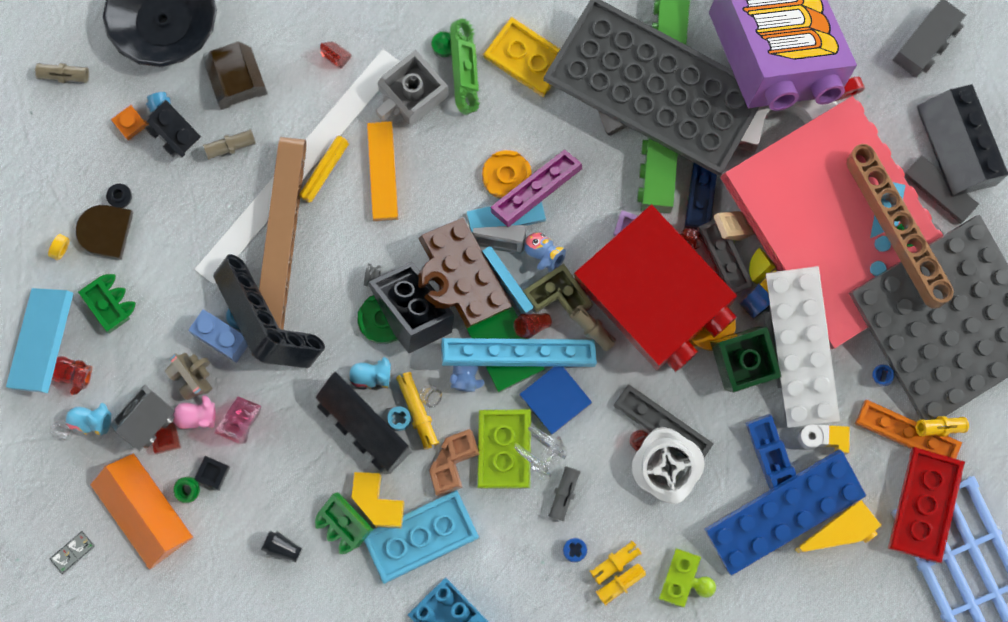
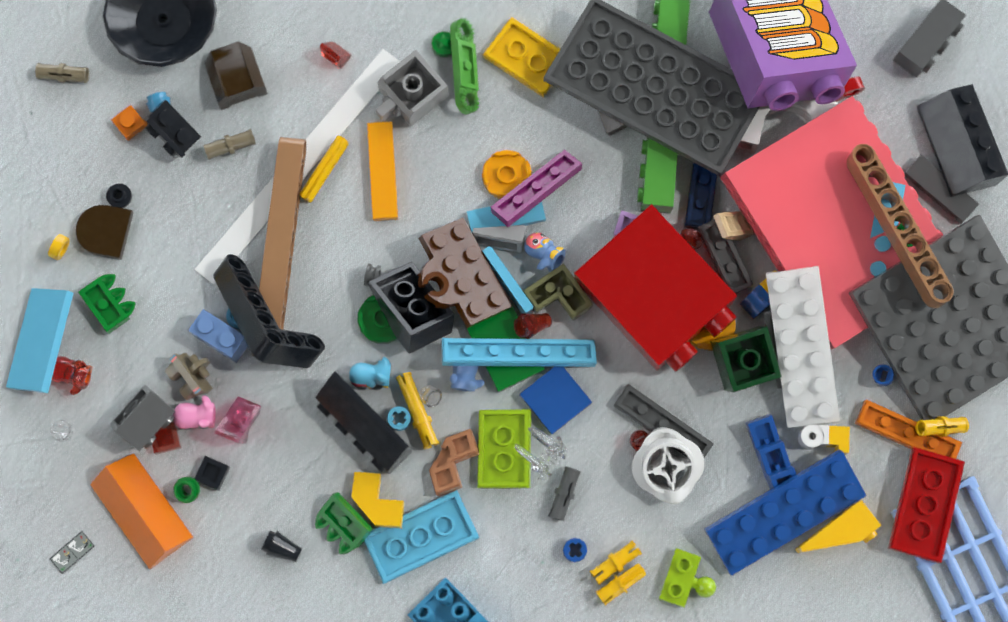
(86, 420): medium azure animal -> none
(593, 328): dark tan pin -> none
(760, 265): neon yellow tile -> none

